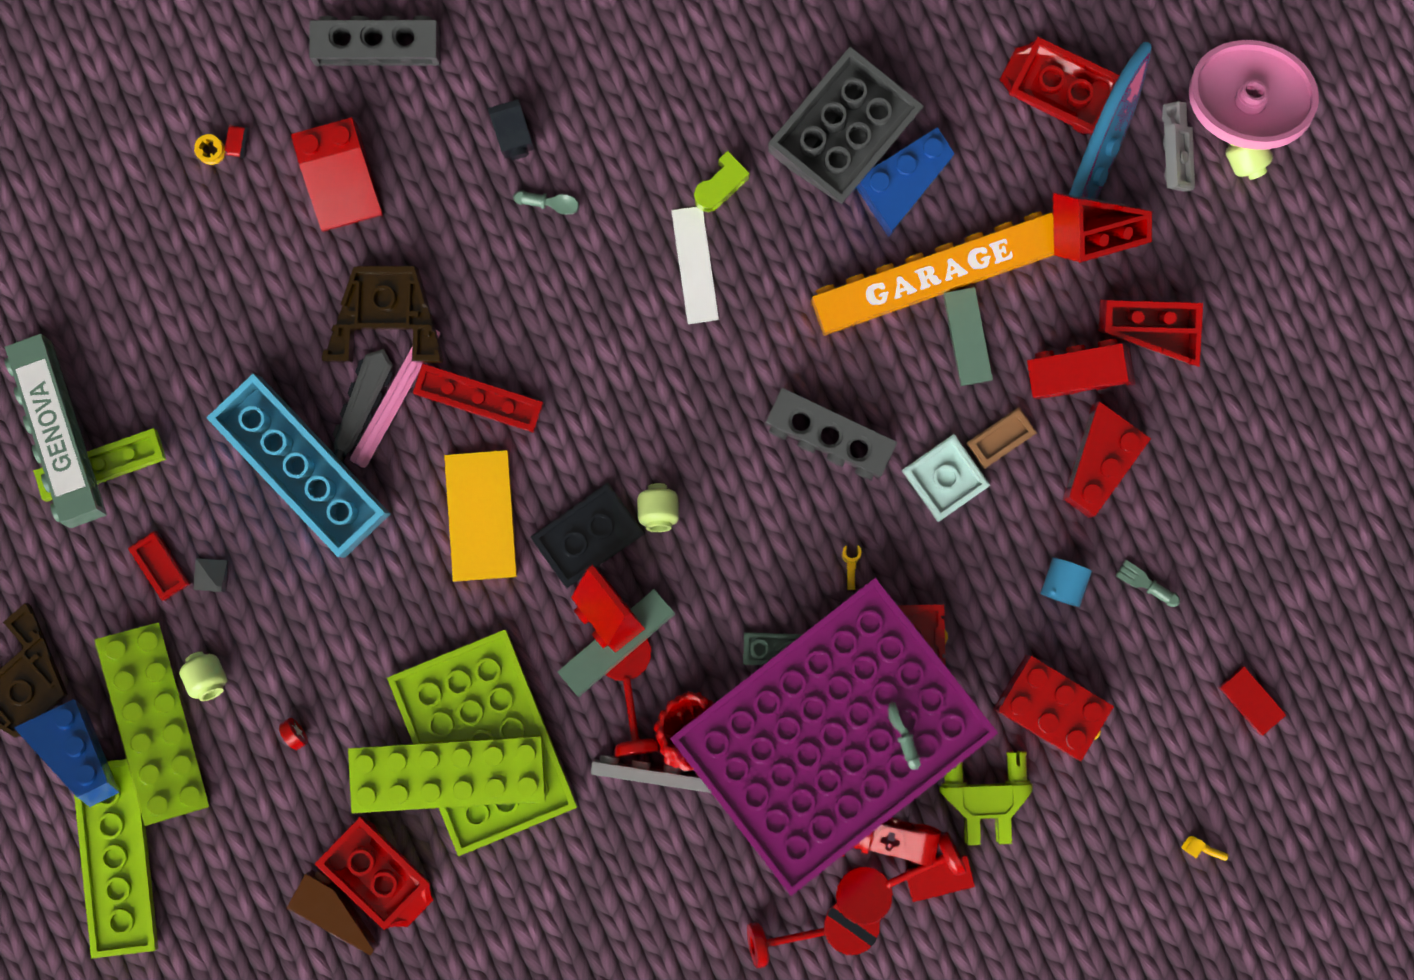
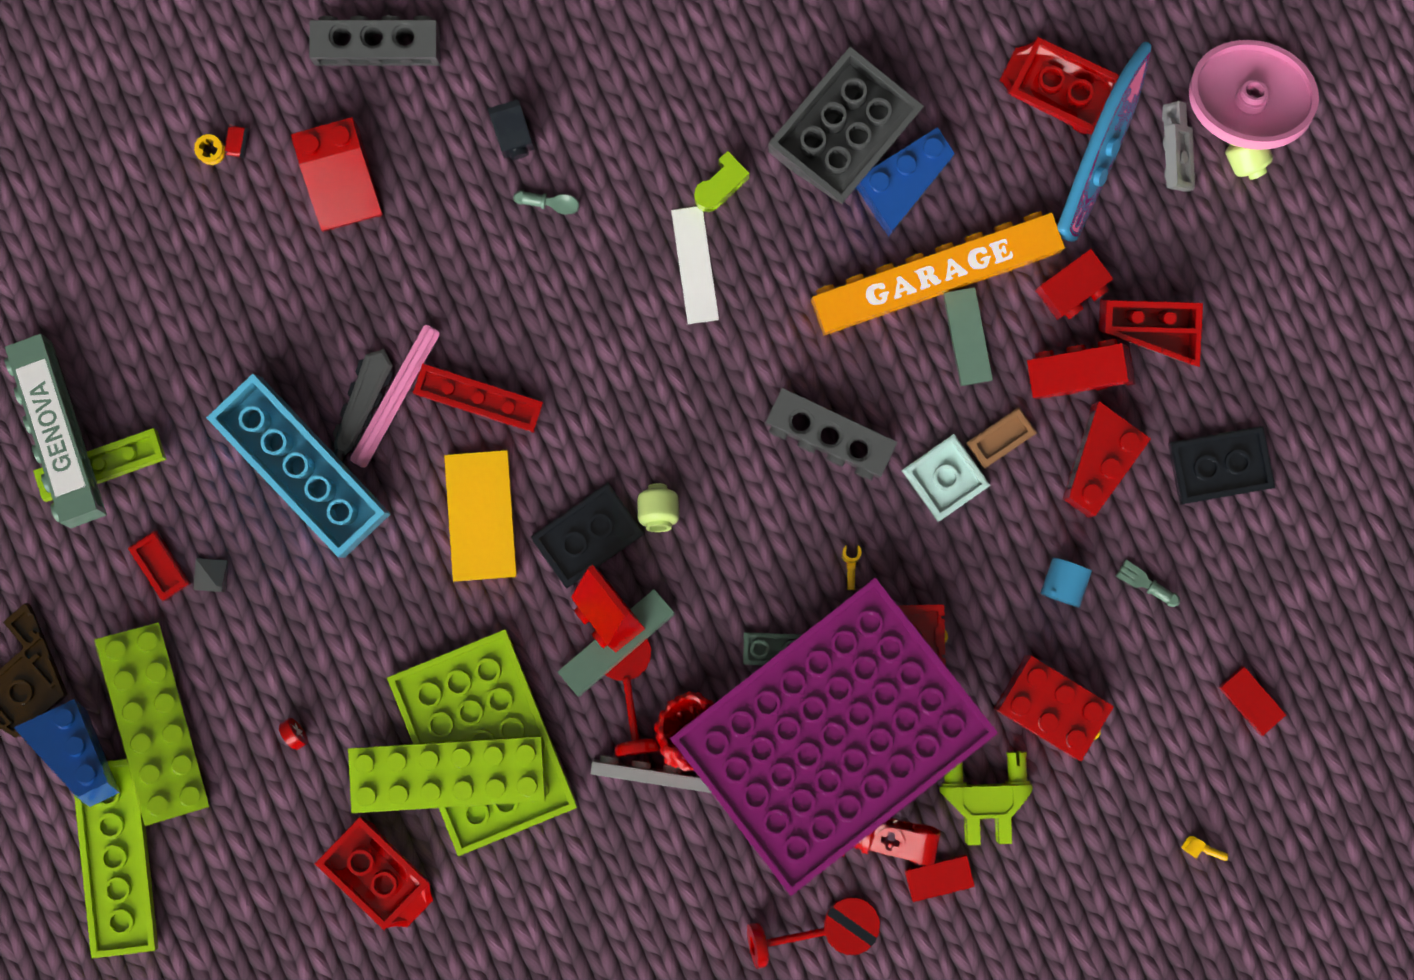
(203, 676): yellowish green head -> none
(329, 908): reddish brown slope -> none
(384, 301): dark brown wing -> none
(867, 894): red piece -> none
(906, 739): sand green piece -> none
(1075, 284): none -> red brick
(1097, 227): red wedge -> none
(1221, 465): none -> black tile

